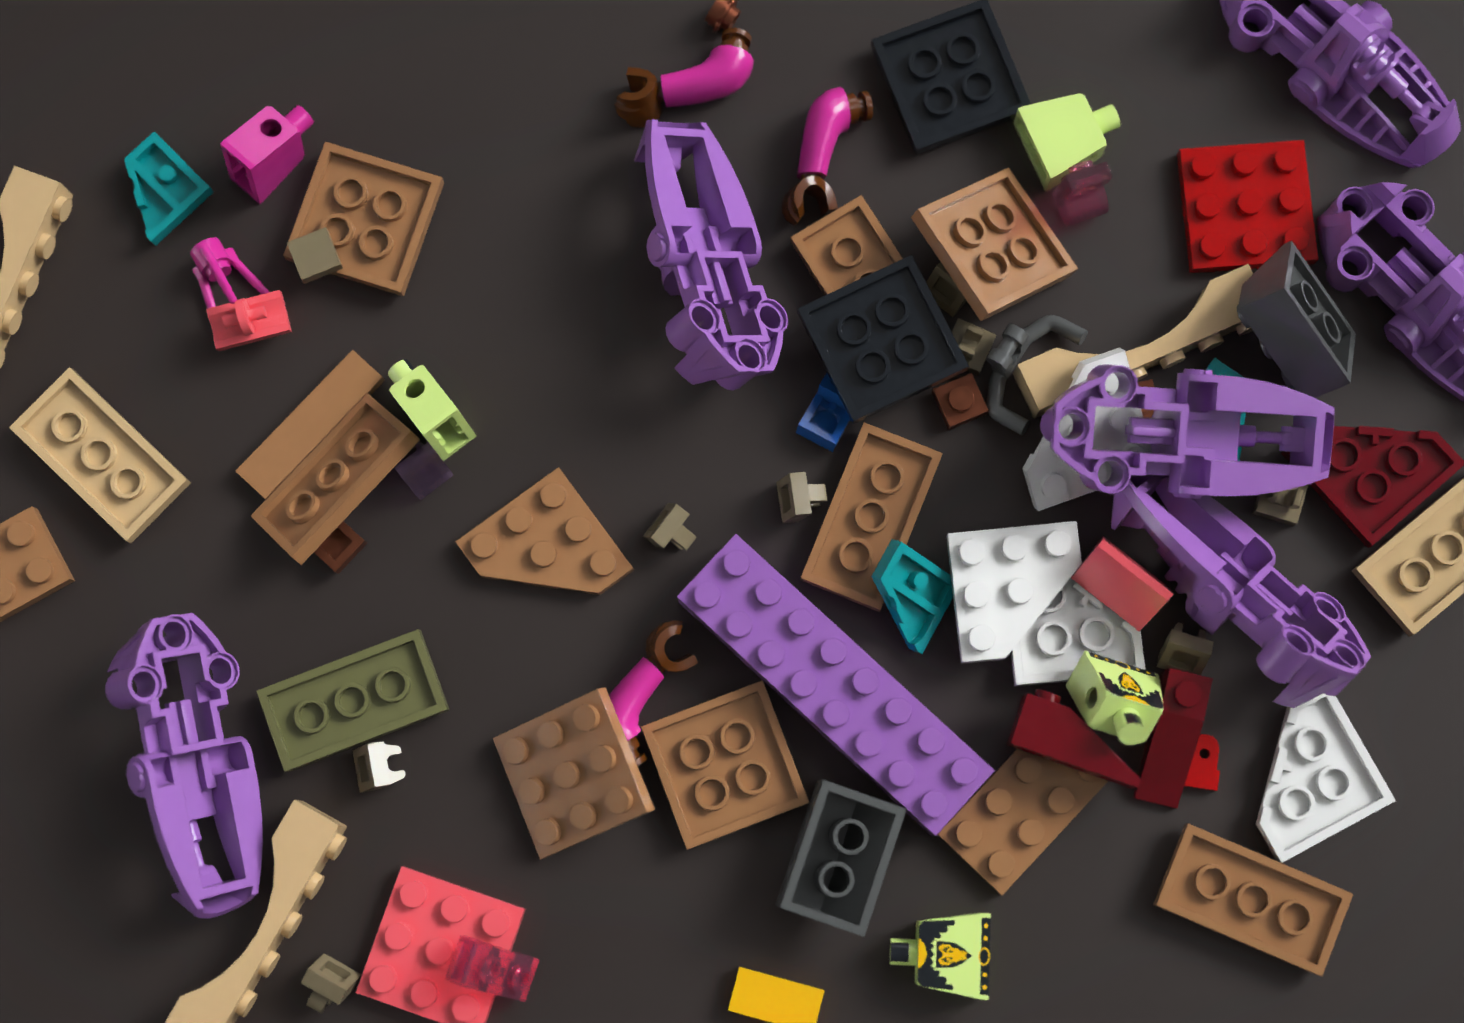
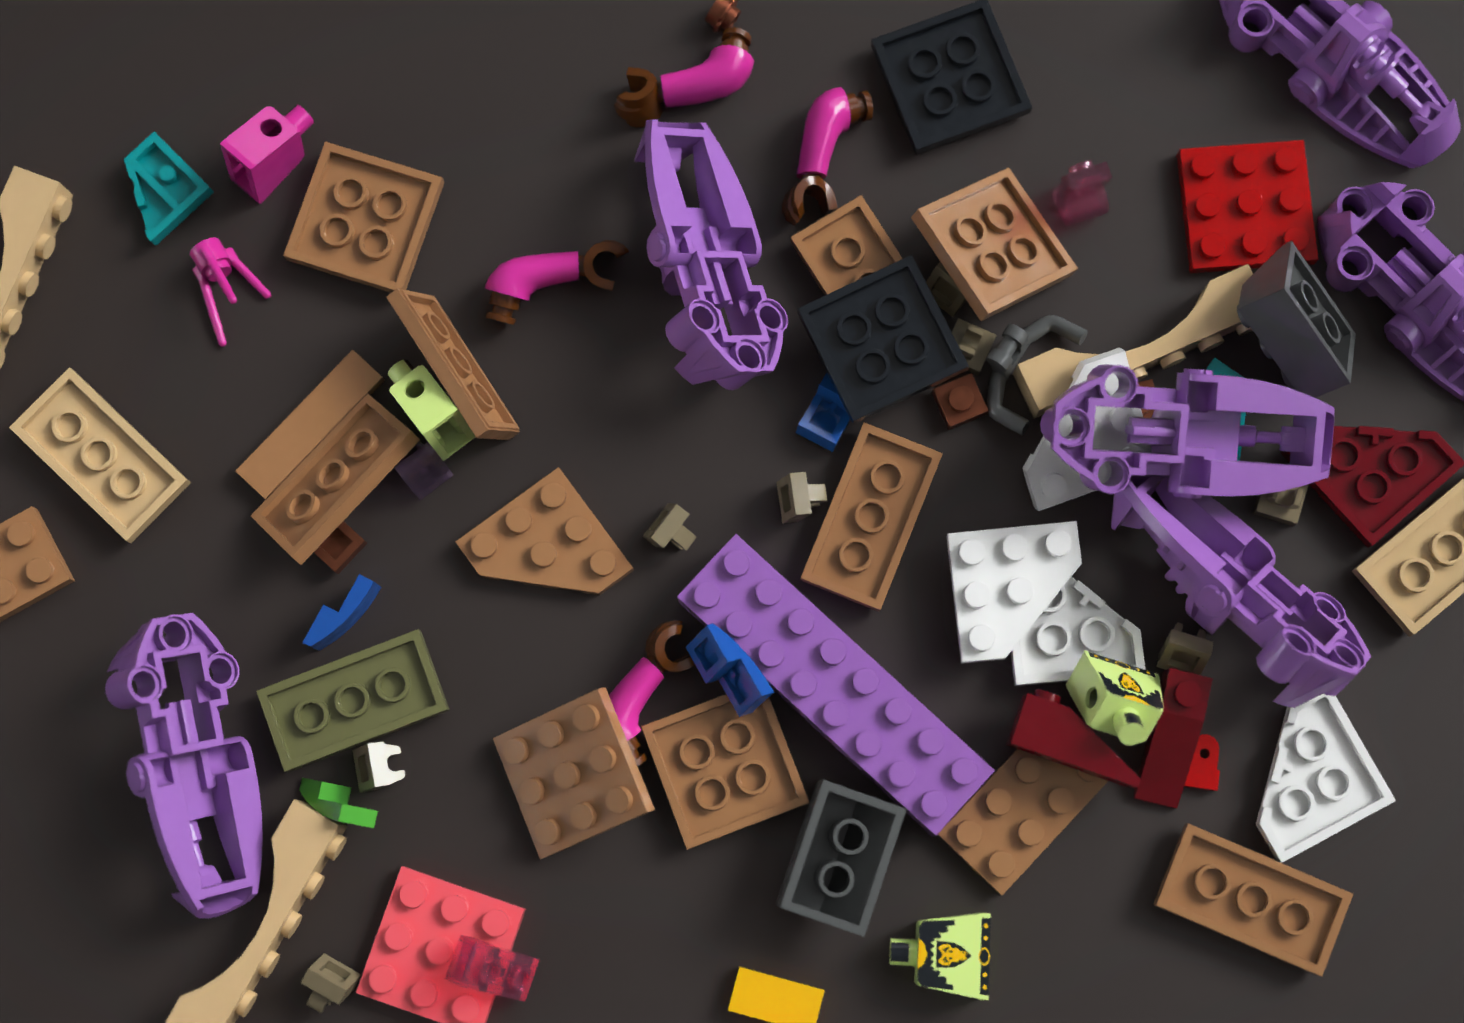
(249, 320): coral hips -> none
(314, 255): dark tan tile -> none
(332, 624): none -> blue slope
(332, 802): none -> bright green slope
(454, 365): none -> medium nougat tile
(526, 274): none -> dark pink piece
(724, 660): none -> blue slope
(913, 592): teal wing -> none
(1063, 134): yellowish green torso -> none
(1122, 584): coral slope -> none

